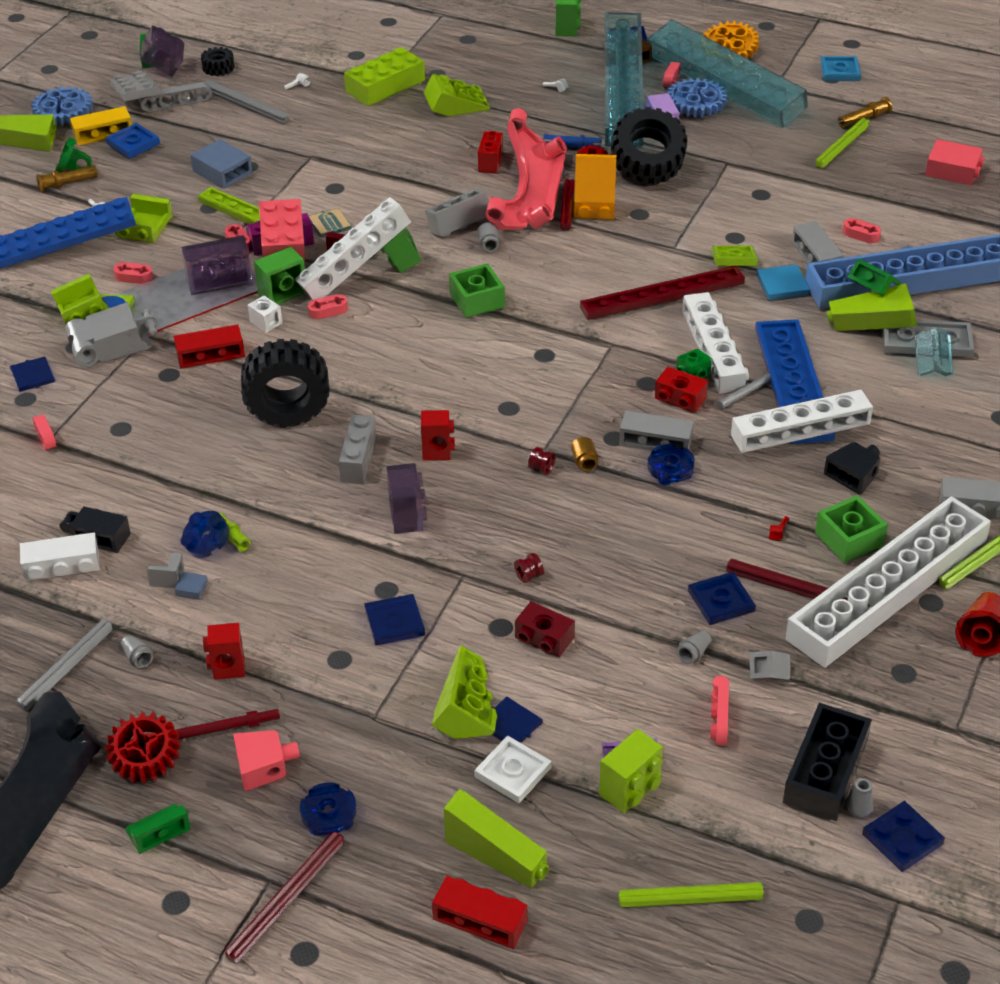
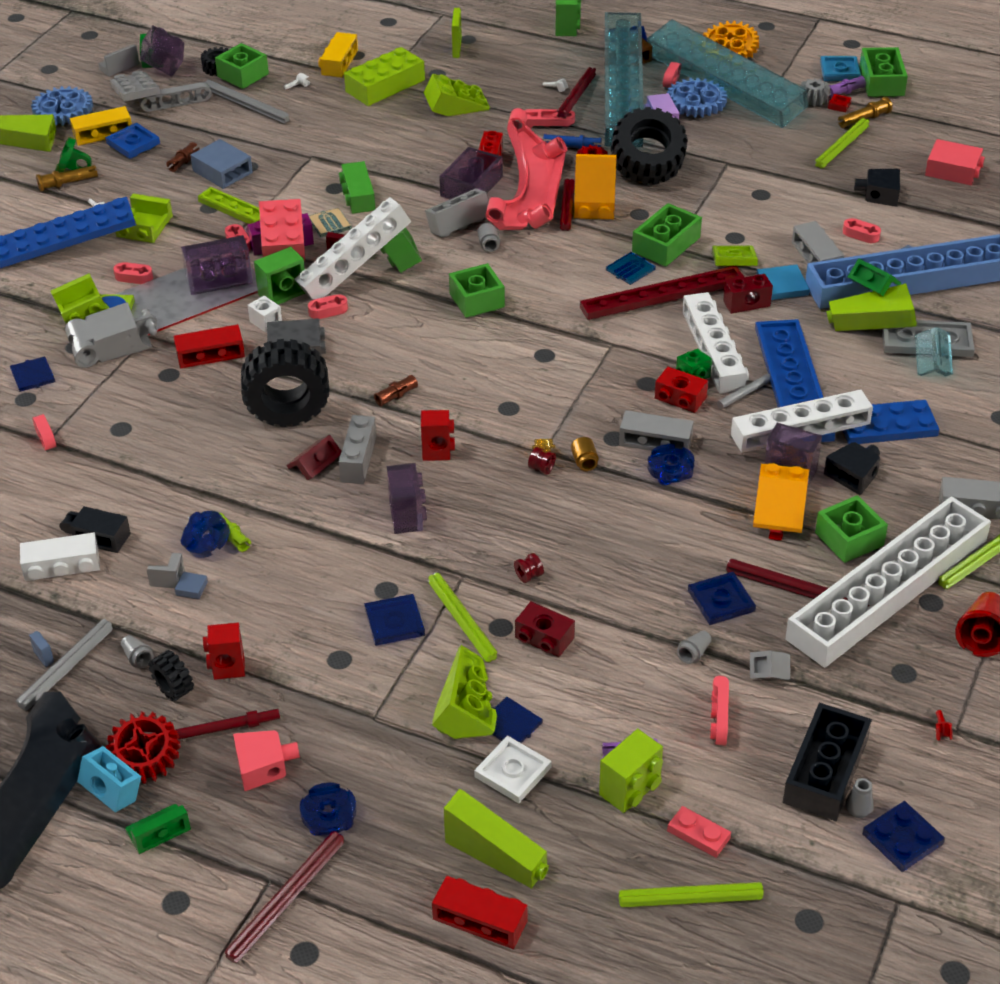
(41, 648): none -> sand blue tile
(109, 779): none -> medium azure brick
(120, 60): none -> light grey panel
(171, 675): none -> black tyre
(182, 157): none -> copper pin
(242, 65): none -> bright green brick
(300, 330): none -> flat silver panel
(316, 457): none -> dark red panel
(338, 54): none -> yellow brick
(357, 187): none -> bright green brick
(395, 390): none -> copper pin
(456, 33): none -> lime tile
(463, 617): none -> lime axle
(471, 171): none -> clear purple brick
(545, 444): none -> clear yellow plate
(548, 118): none -> coral plate
(576, 92): none -> dark red axle
(630, 268): none -> piece
(666, 234): none -> bright green brick
(699, 831): none -> coral plate
(747, 293): none -> dark red brick
(781, 498): none -> light orange slope
(794, 447): none -> clear purple brick
(817, 91): none -> light grey gear
(839, 103): none -> red tile
(847, 86): none -> medium lavender pin
(880, 186): none -> black torso
(883, 71): none -> bright green brick
(896, 422): none -> blue plate
(943, 728): none -> red hand

